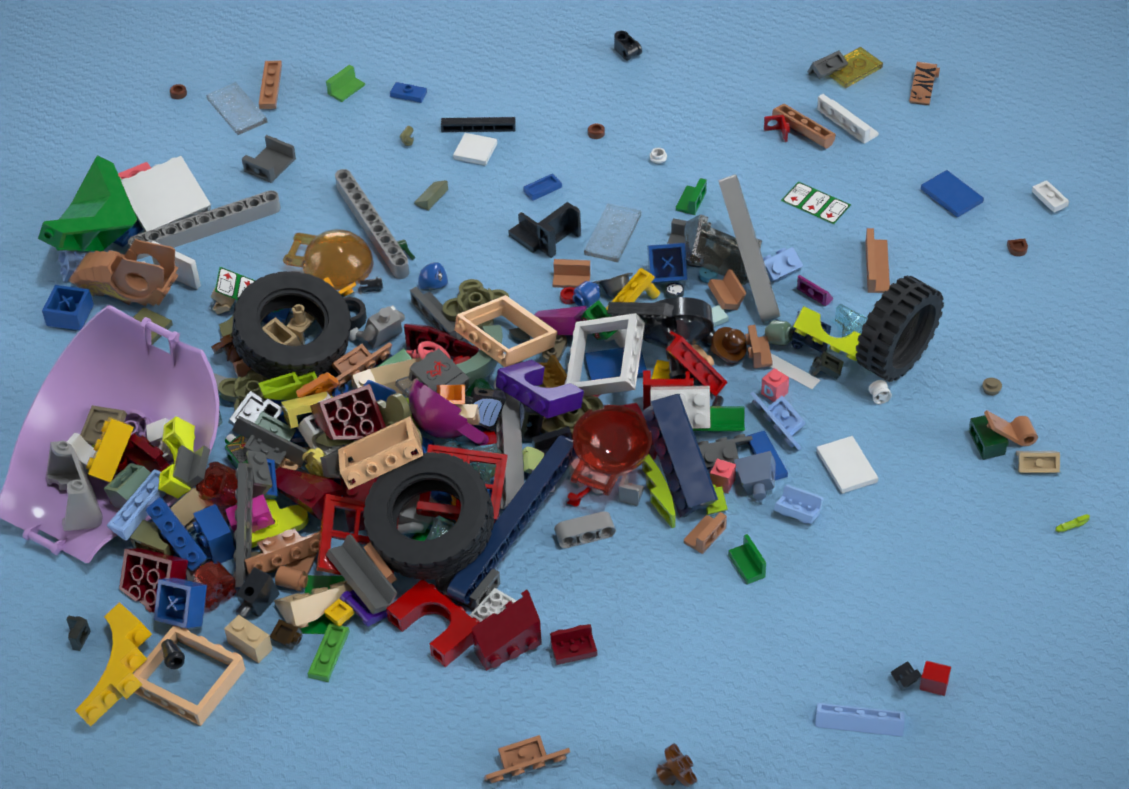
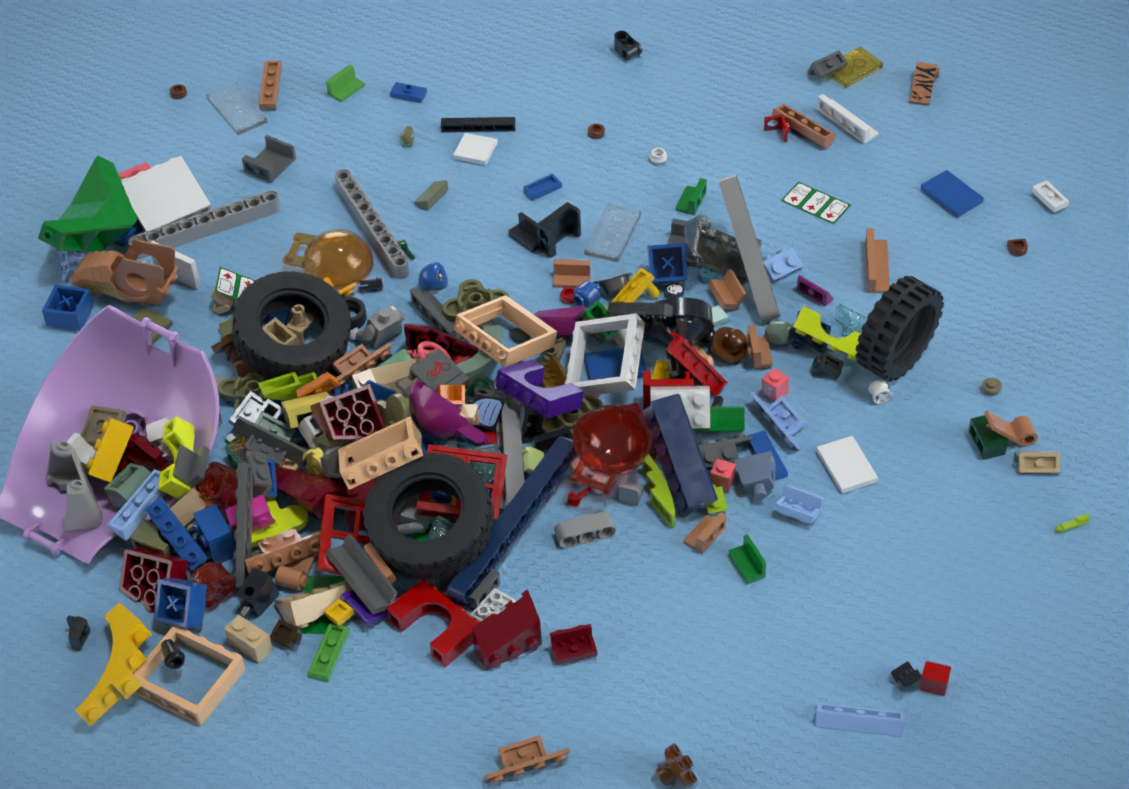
(794, 372): white sticker -> none

